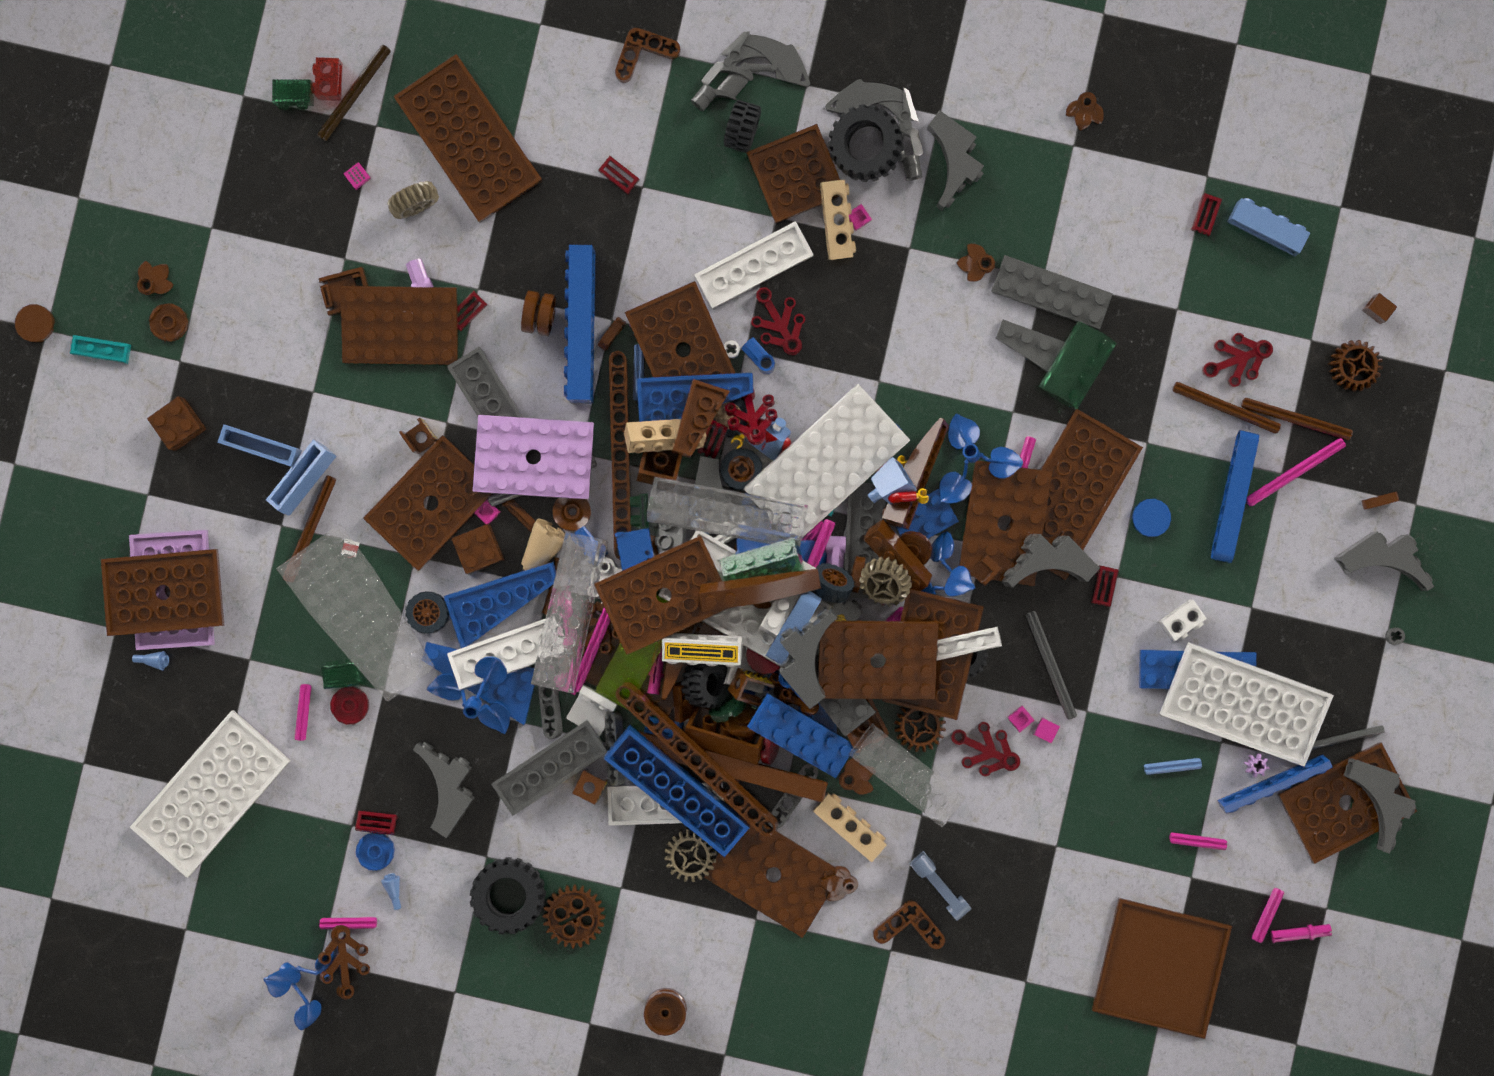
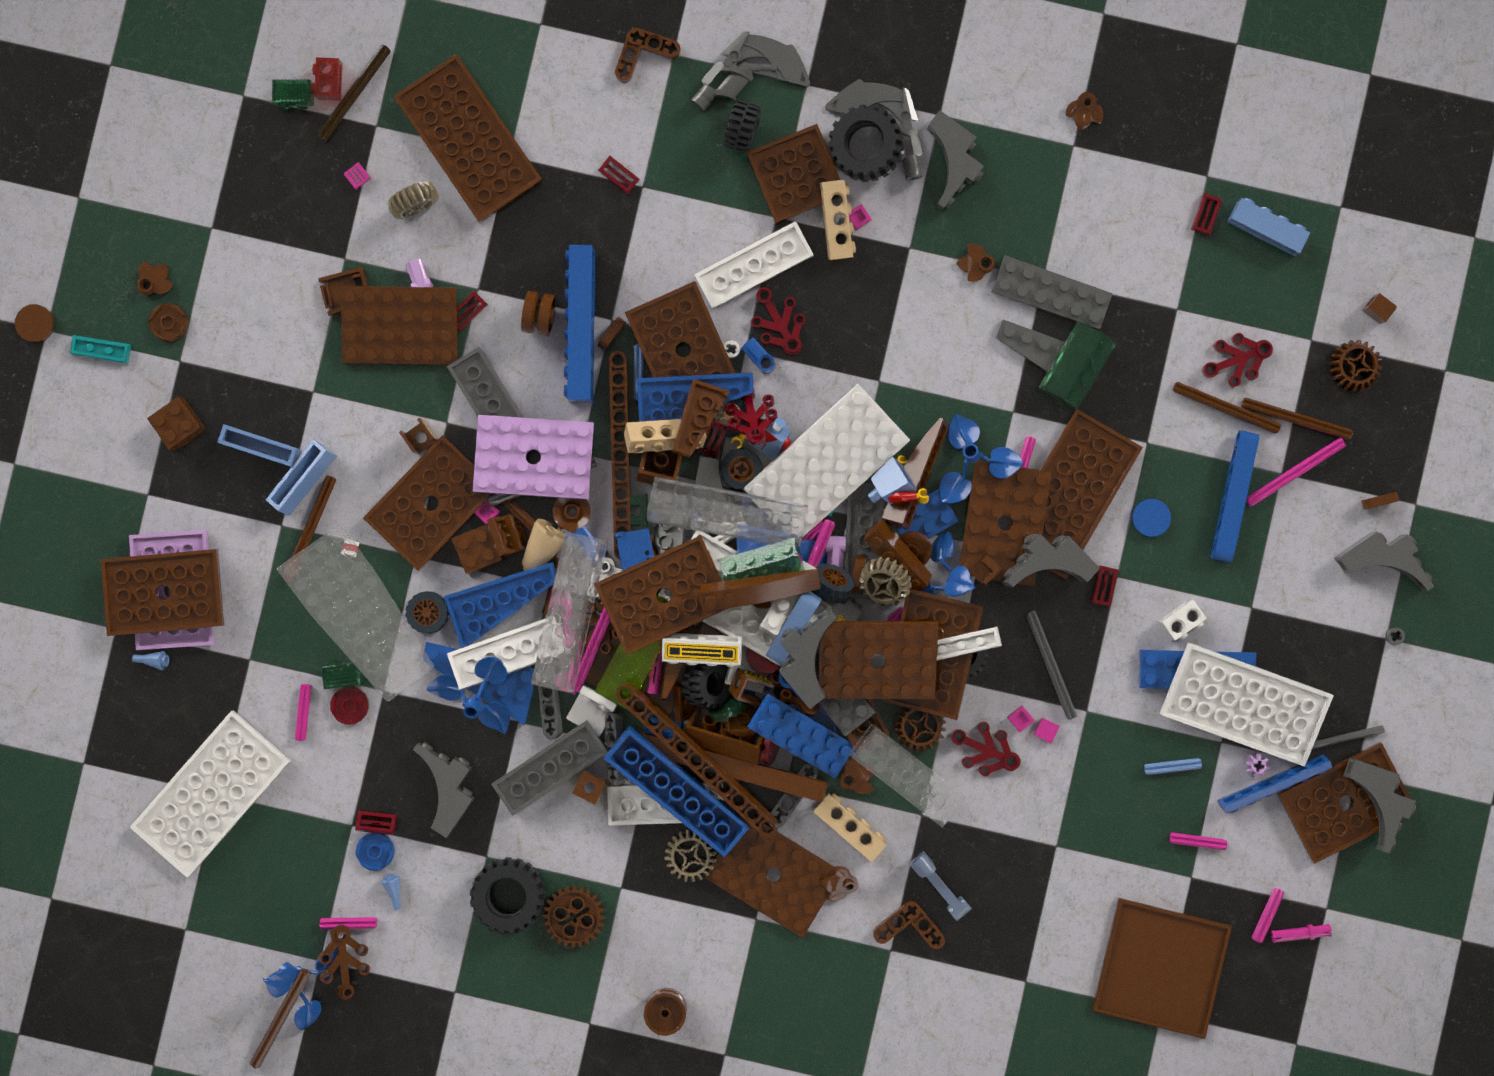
(280, 1018): none -> reddish brown axle
(507, 534): none -> reddish brown slope

